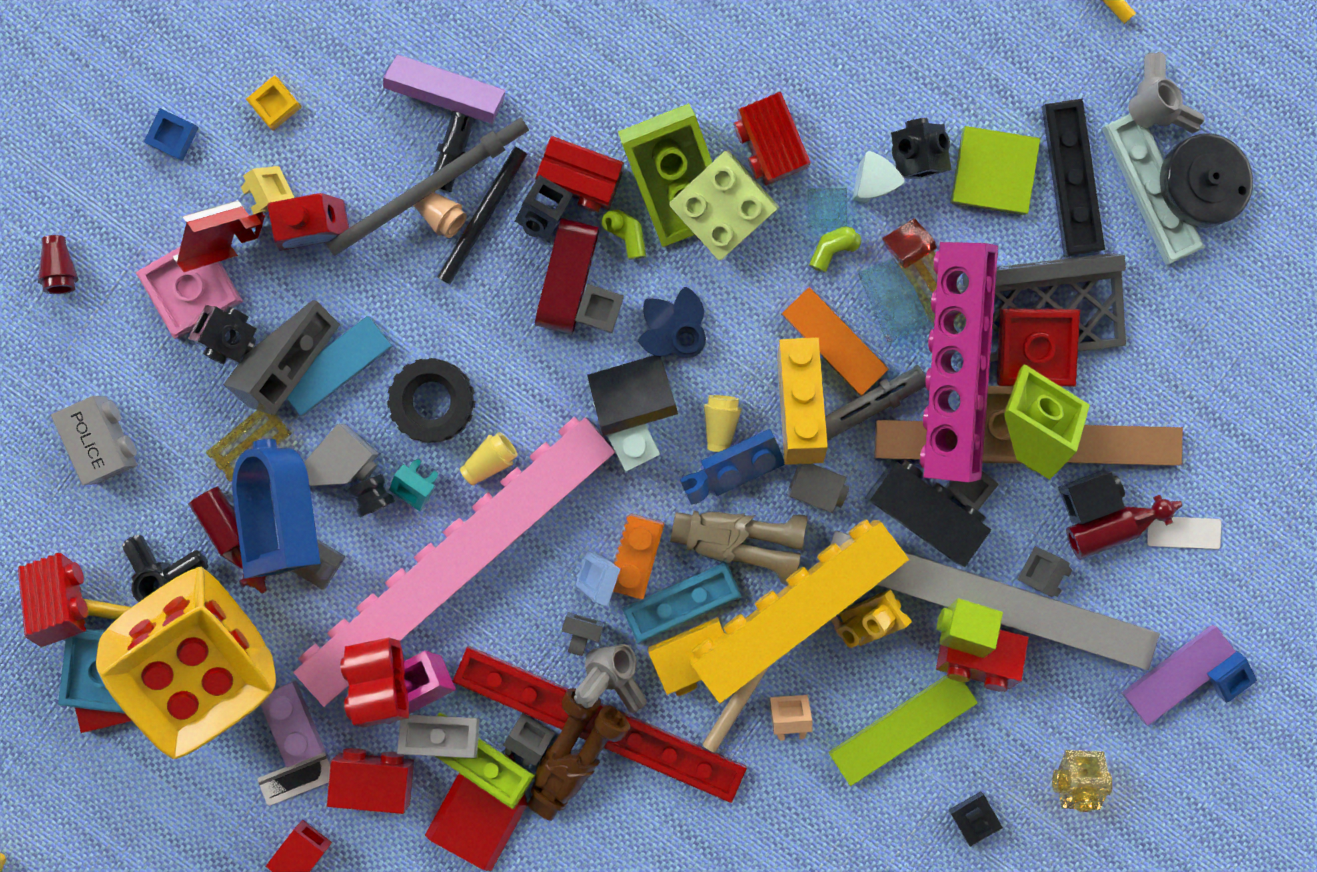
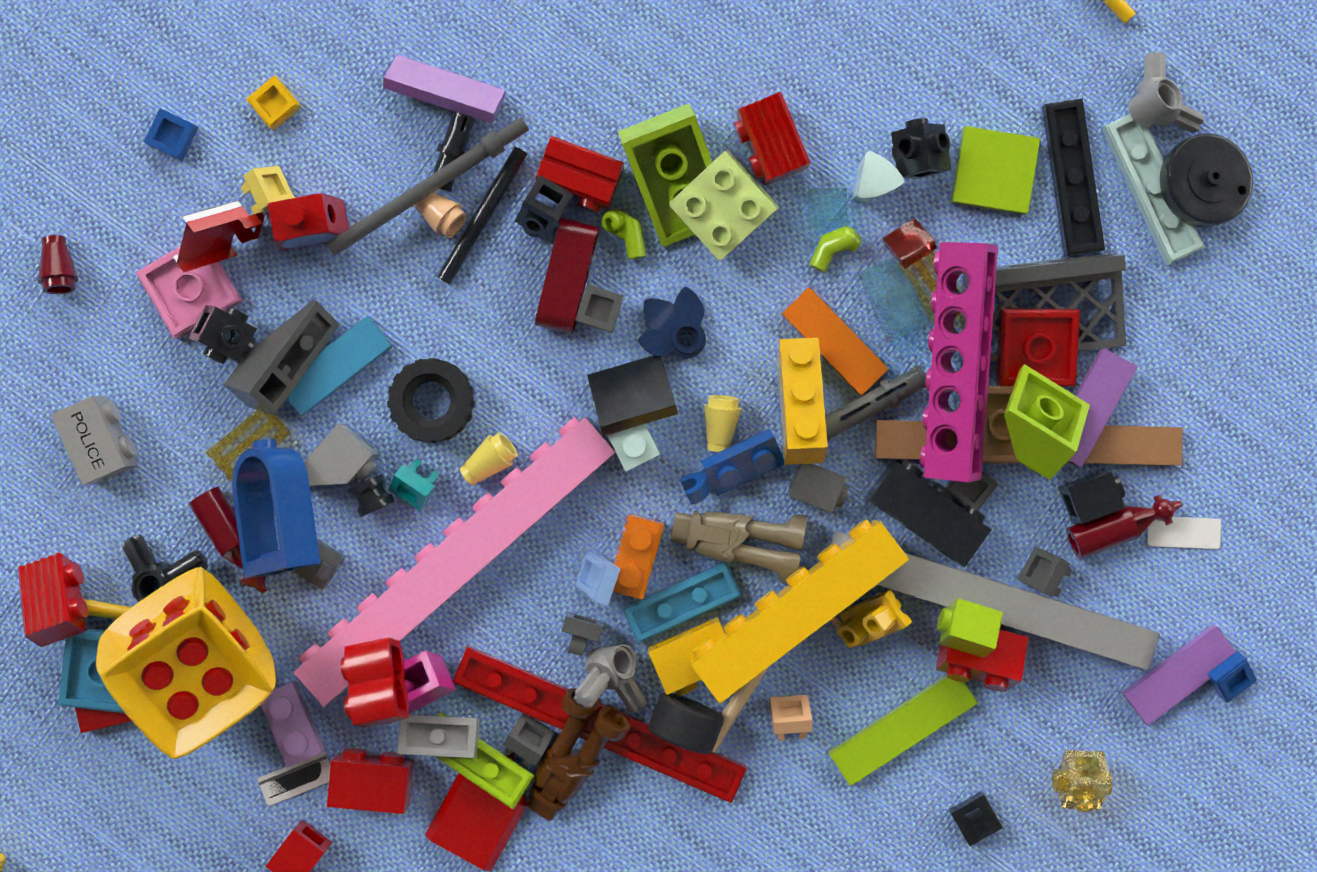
(686, 723): none -> black tyre
(1102, 390): none -> medium lavender tile

